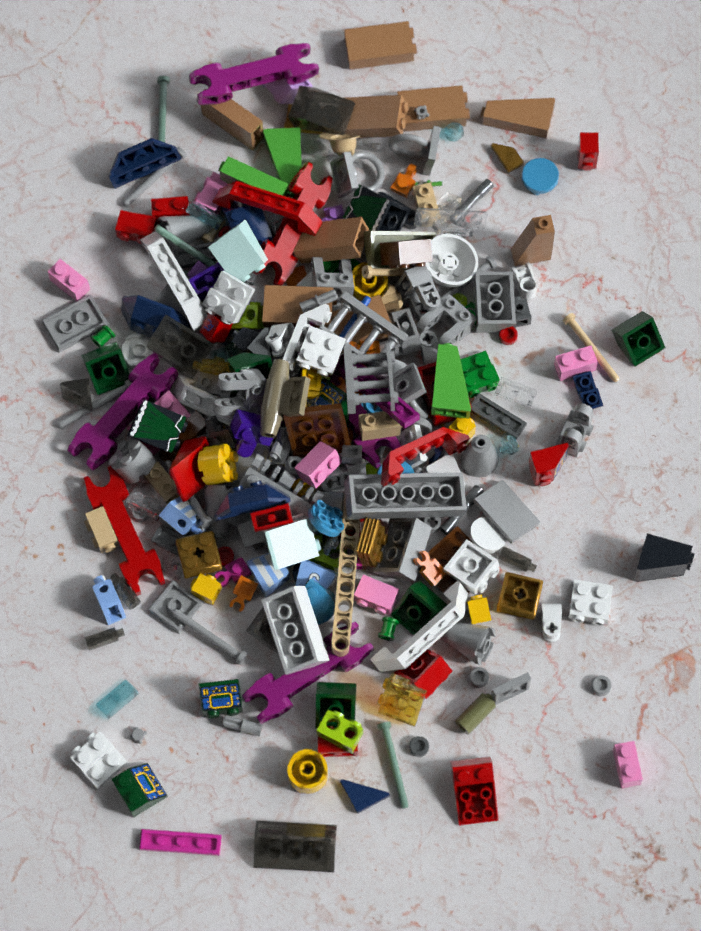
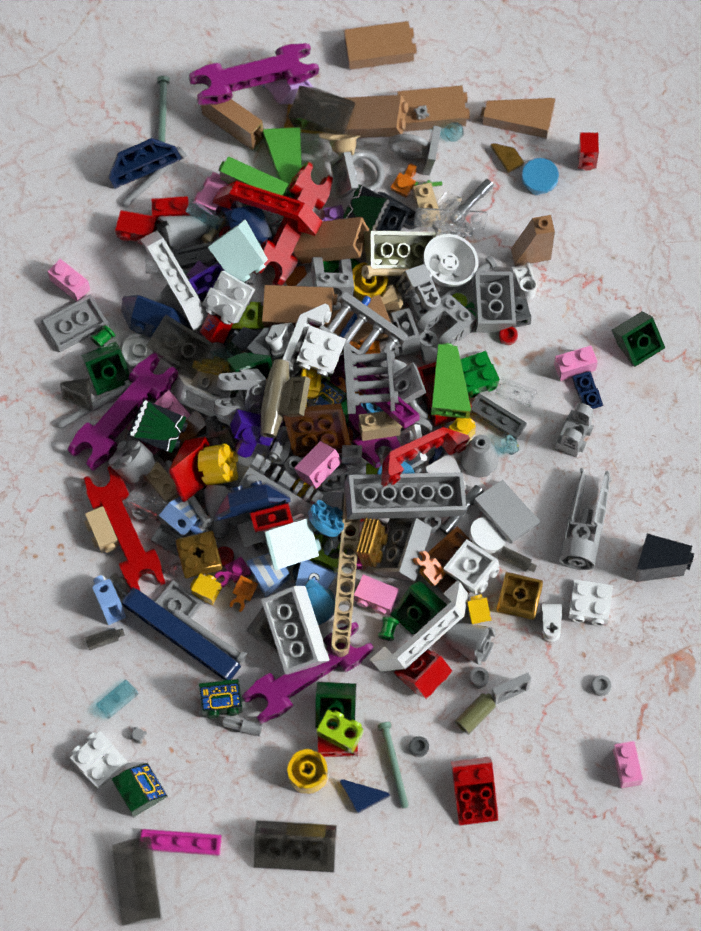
(137, 881): none -> clear smoke slope
(150, 265): none -> clear tile
(180, 634): none -> dark blue beam
(183, 245): sand green bar -> none
(317, 301): light grey axle -> none
(401, 700): clear yellow plate -> none
(406, 253): brick -> none
(546, 463): red slope -> none
(570, 319): tan bar -> none
(577, 551): none -> light grey piece

